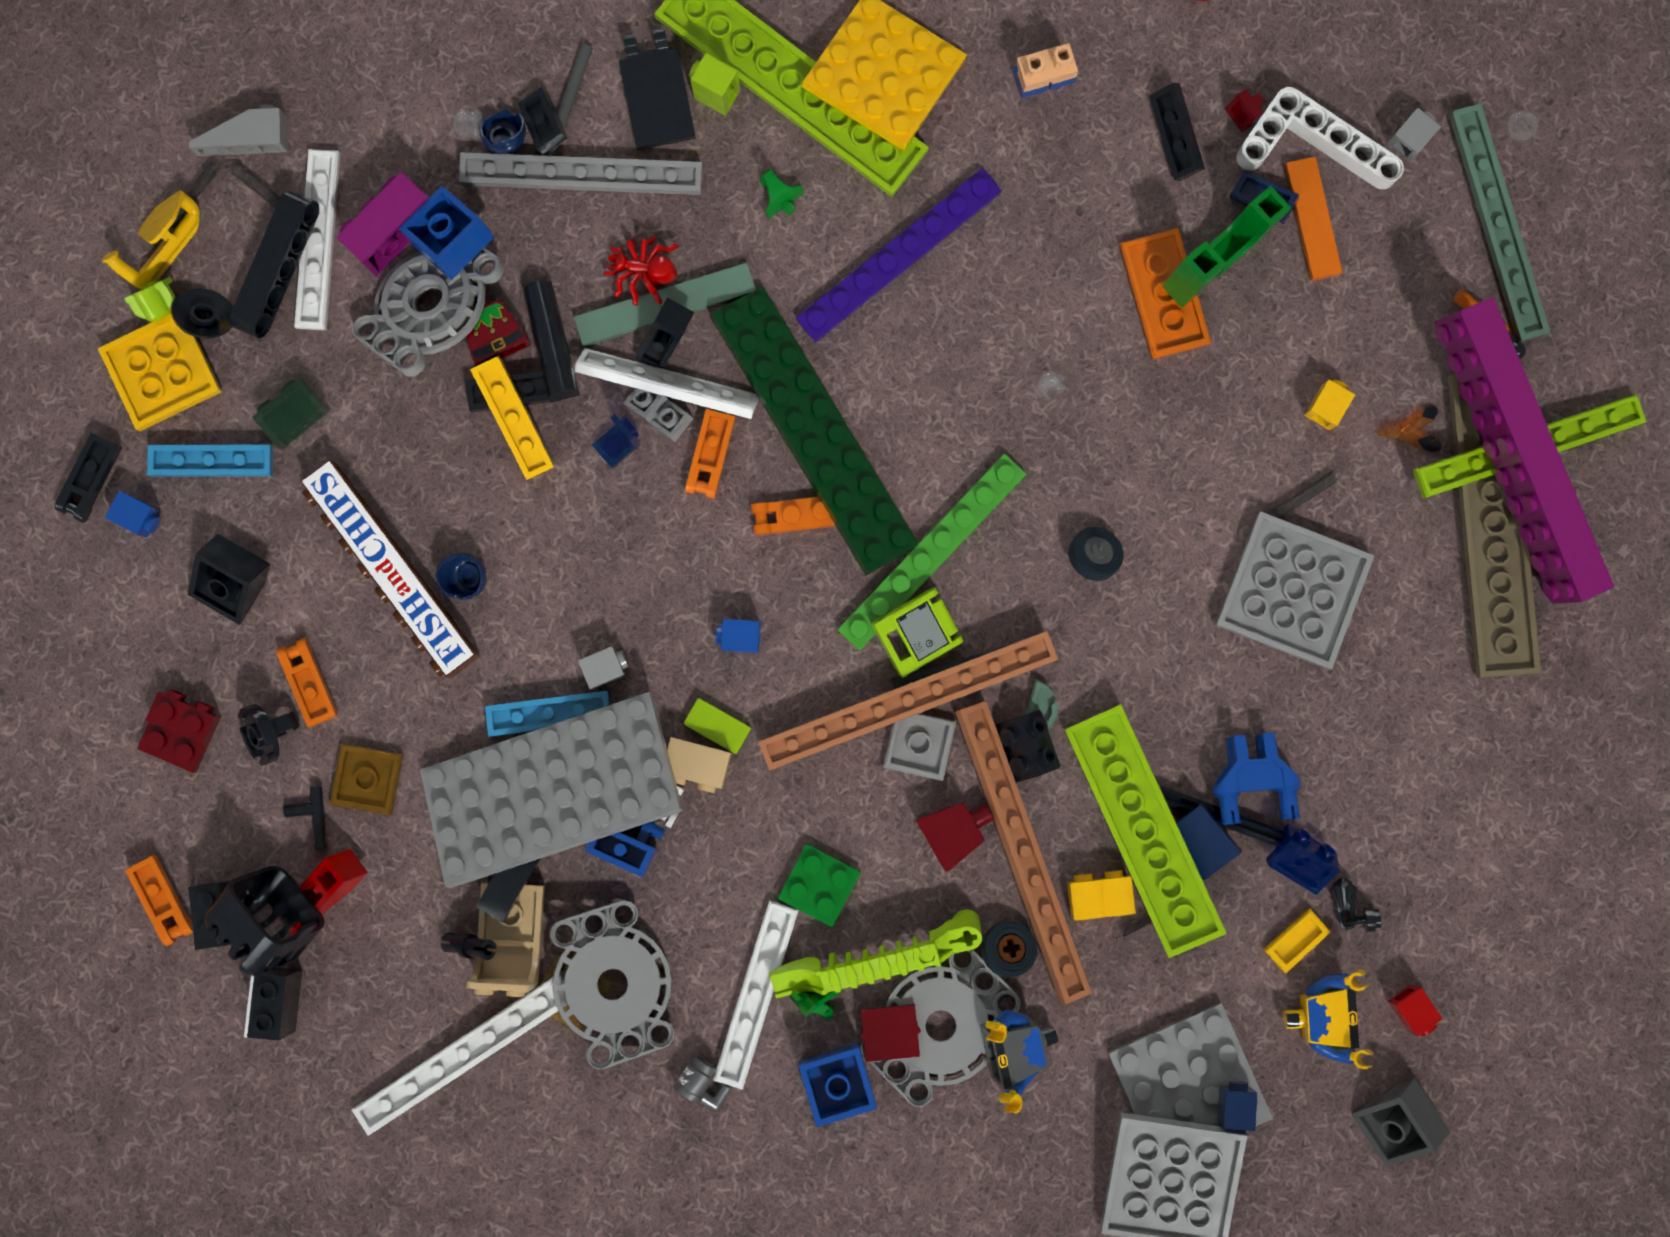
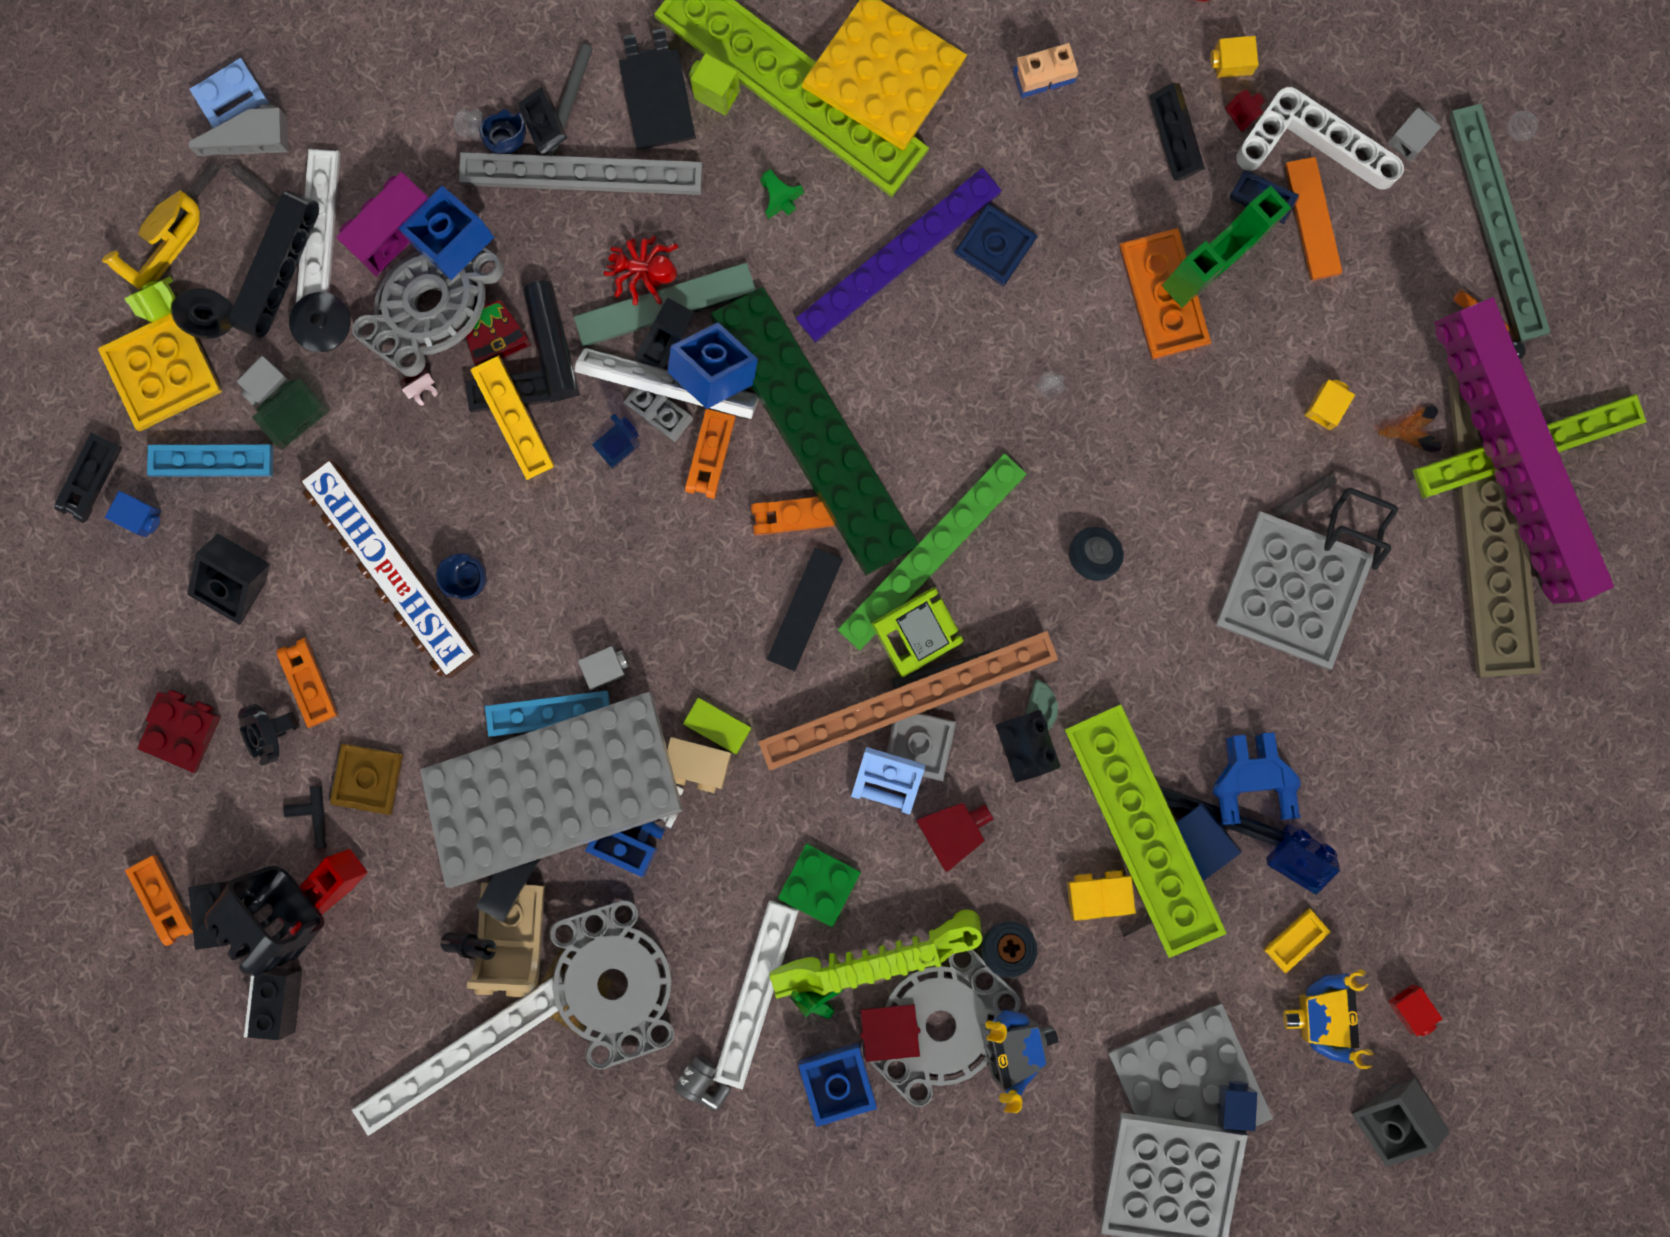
(225, 88): none -> light blue plate
(262, 381): none -> light grey brick
(332, 328): none -> black dish
(415, 385): none -> tile
(712, 365): none -> blue brick
(739, 636): blue brick -> none
(804, 609): none -> black tile
(888, 772): none -> light blue plate
(995, 244): none -> dark blue tile
(1023, 853): nougat plate -> none
(1235, 56): none -> yellow brick
(1331, 538): none -> black piece
(1344, 897): black piece -> none

